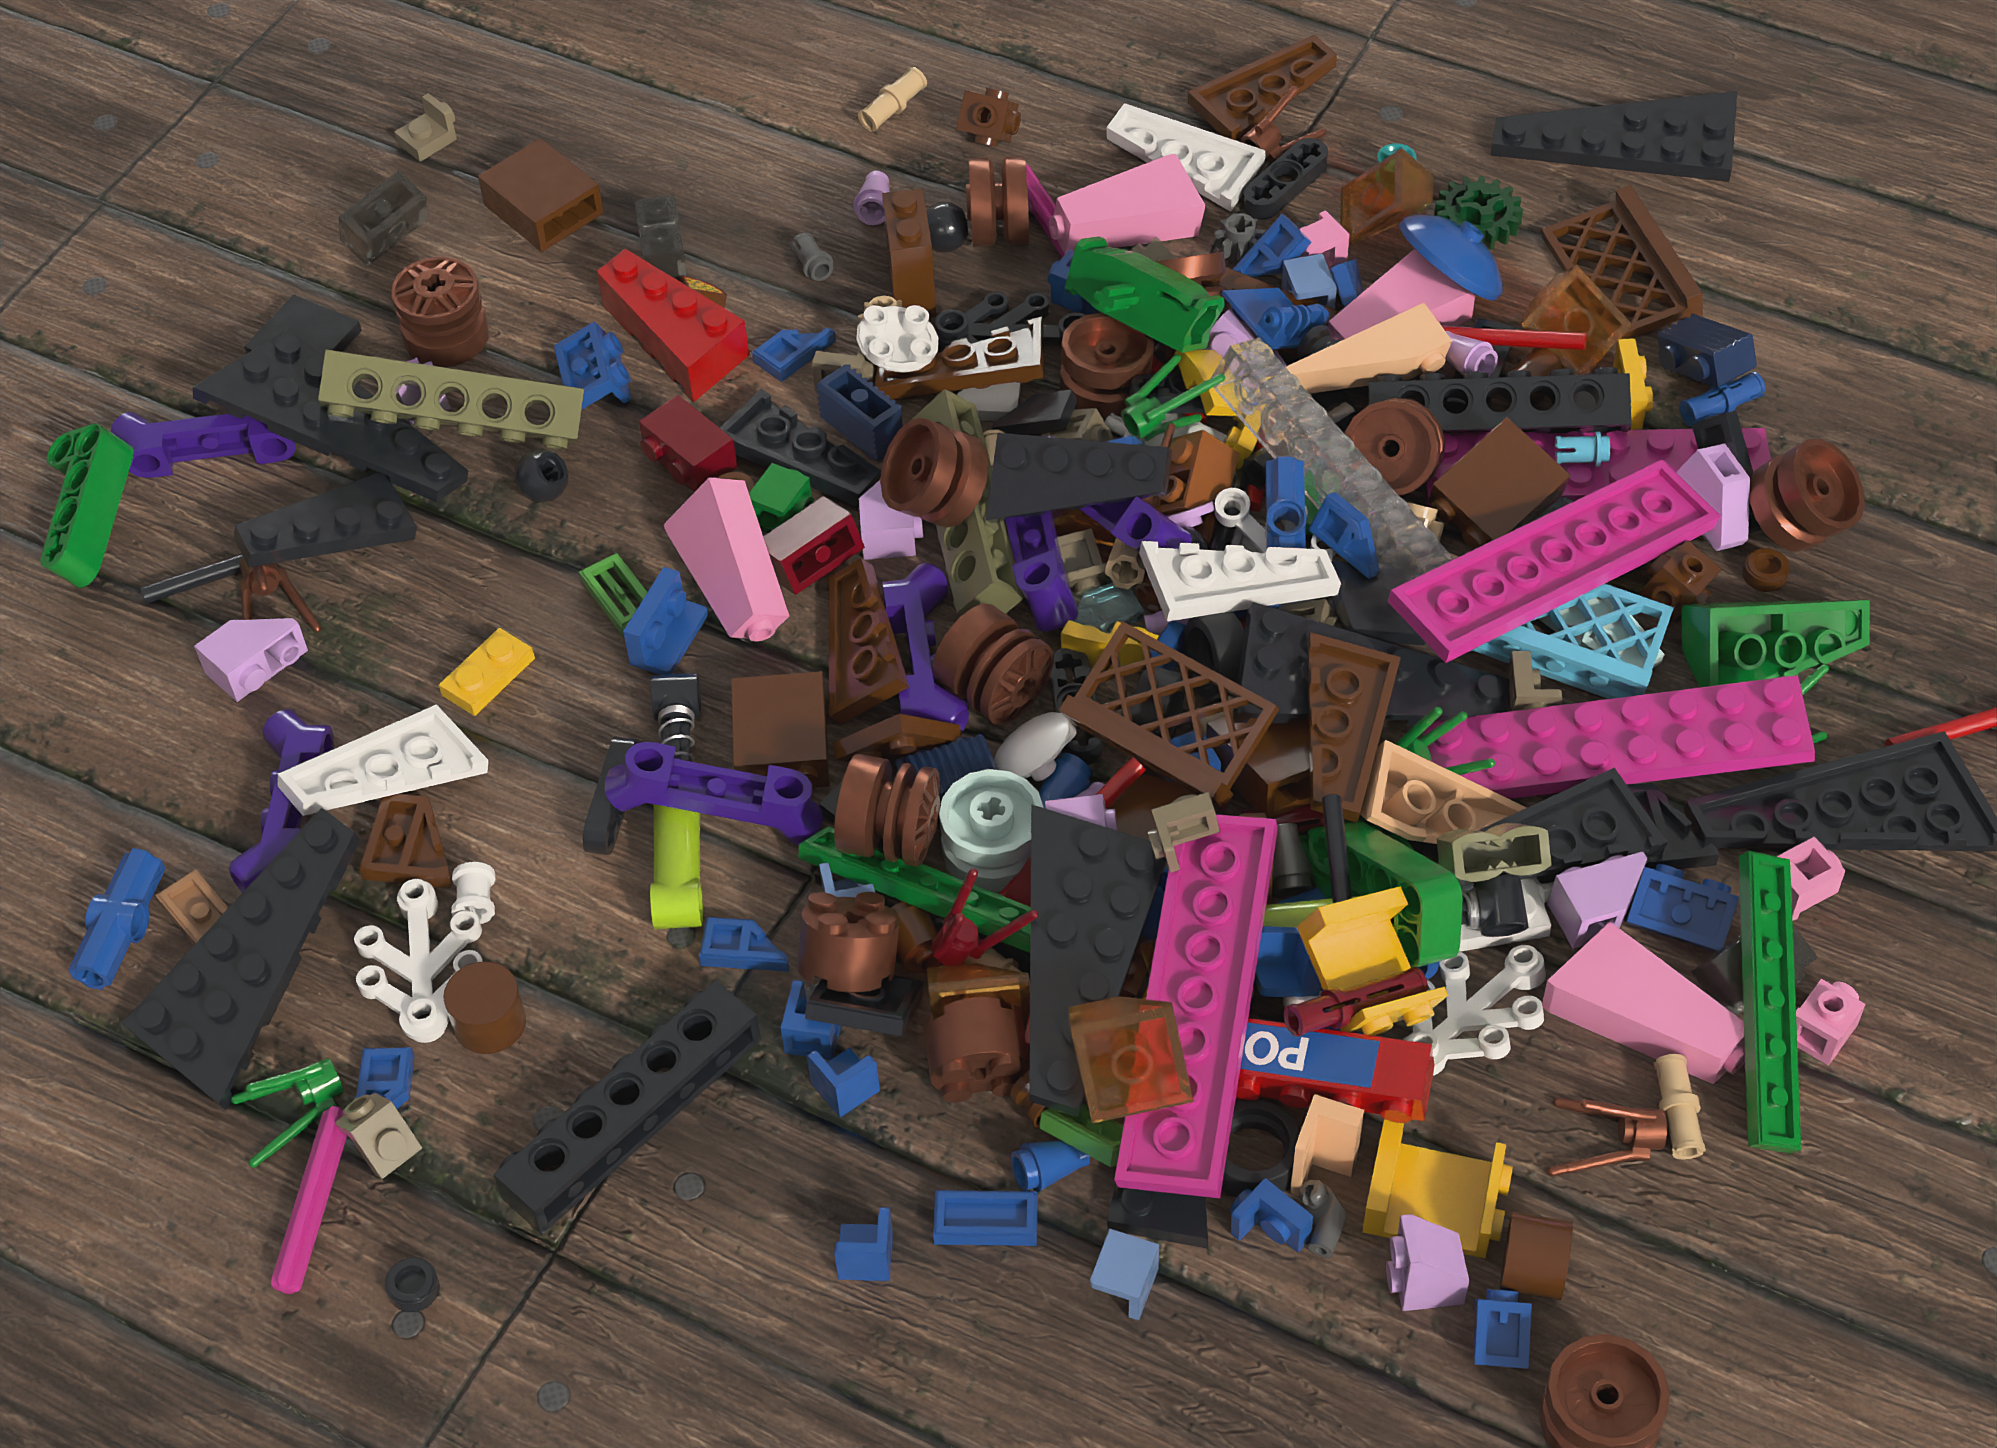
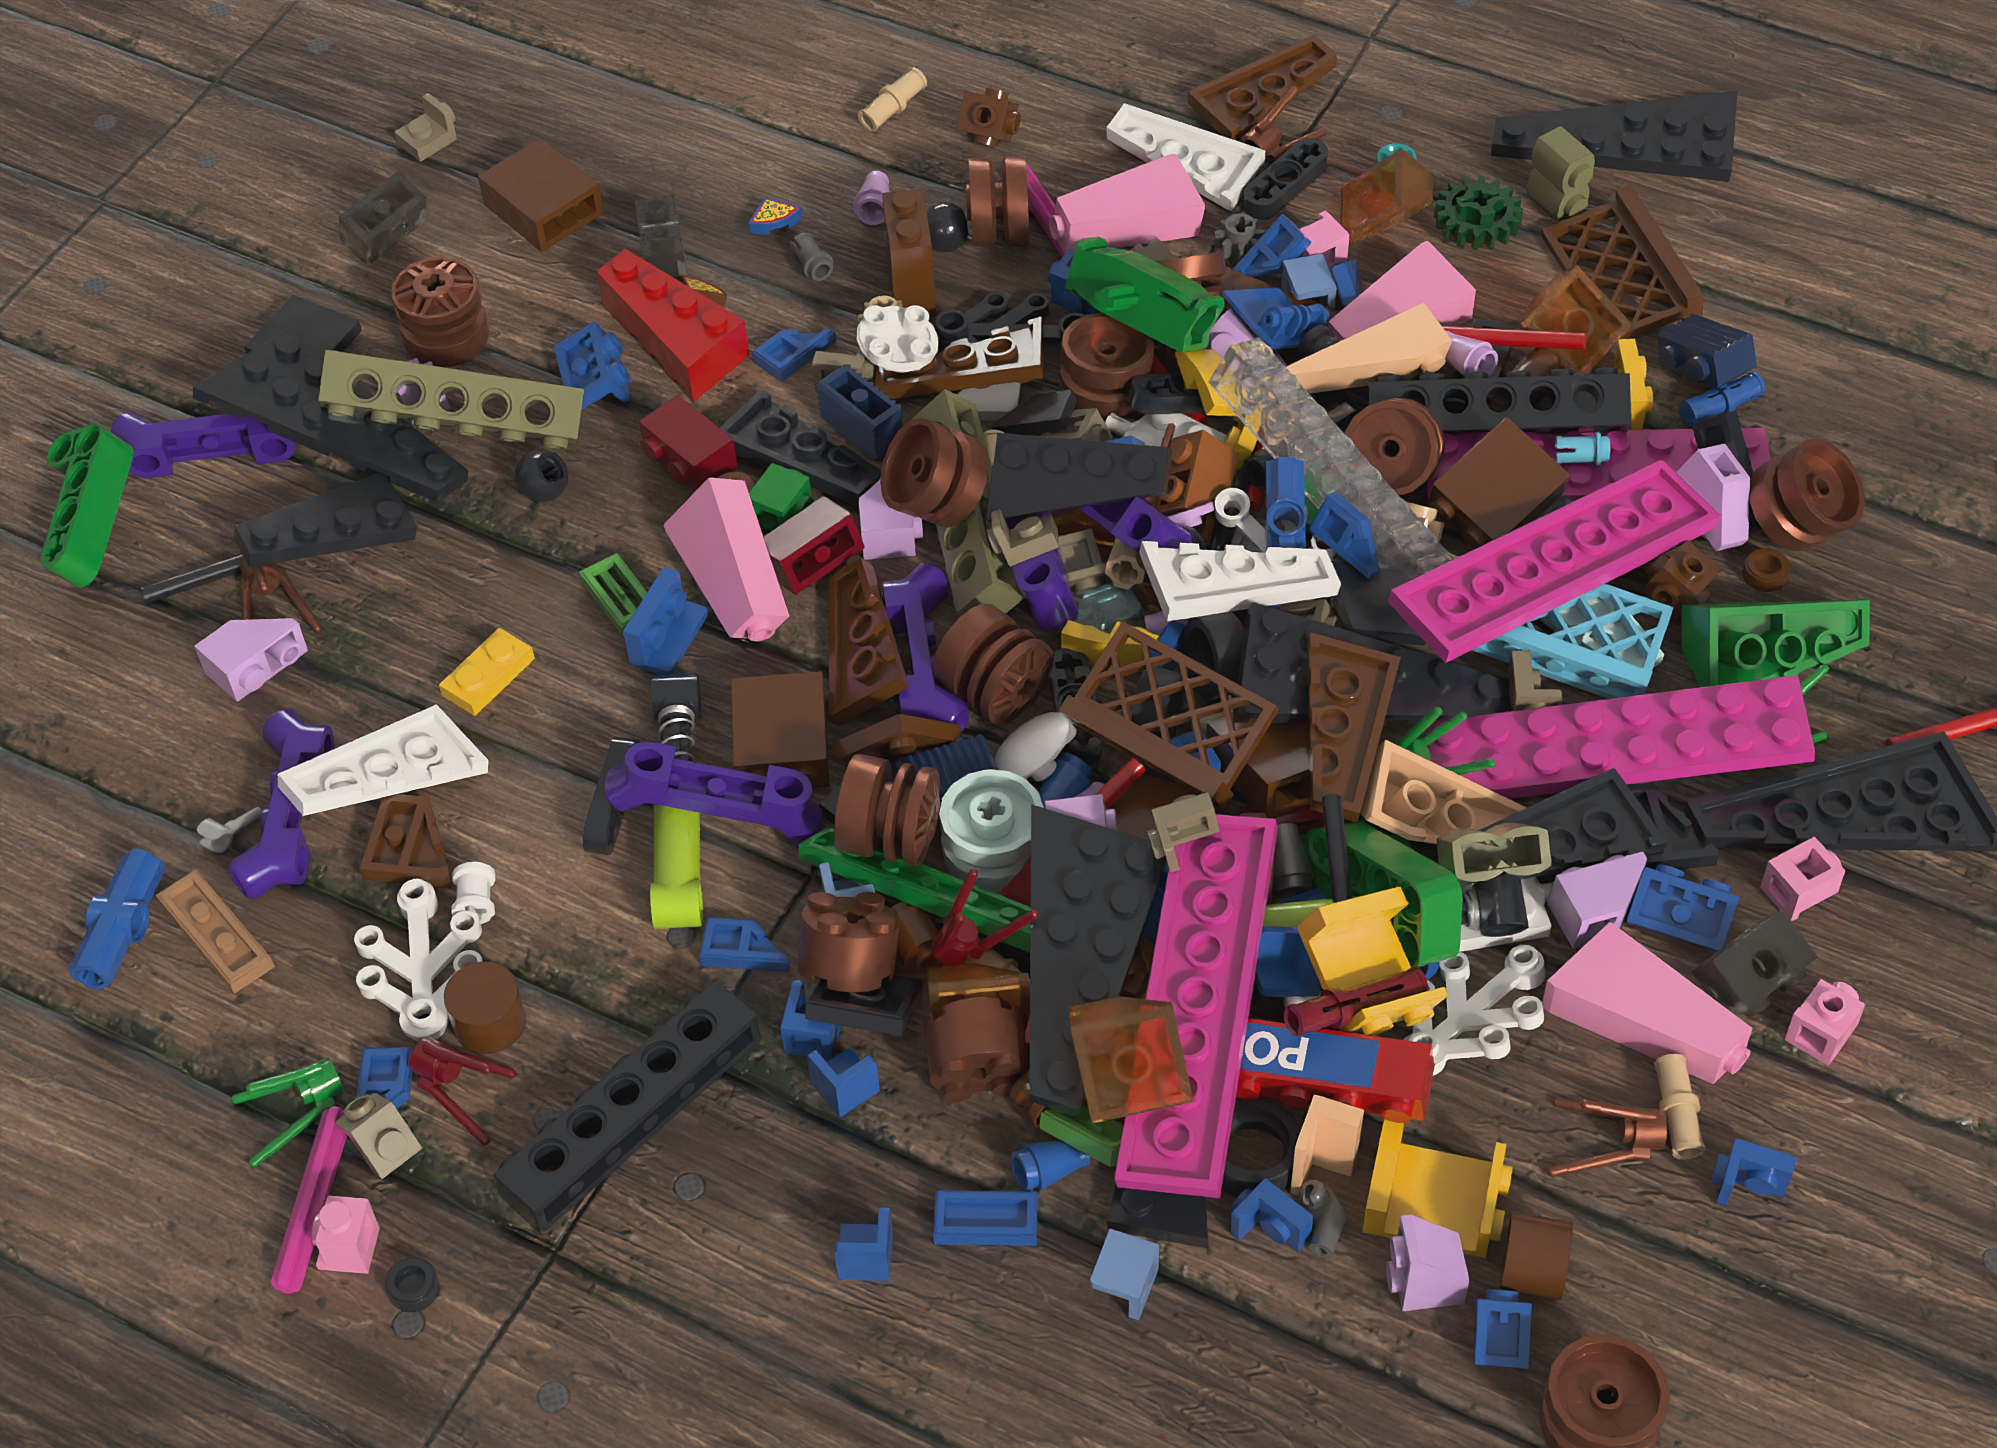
(219, 836): none -> light grey hand
(236, 974): black wing -> none
(345, 1235): none -> bright pink brick
(442, 1064): none -> dark red plant
(774, 215): none -> tile
(1027, 540): none -> dark tan bracket
(1145, 416): green plant -> none
(1455, 252): blue dish -> none
(1560, 174): none -> olive brick
(1754, 1166): none -> blue bracket
(1769, 1003): green tile -> none

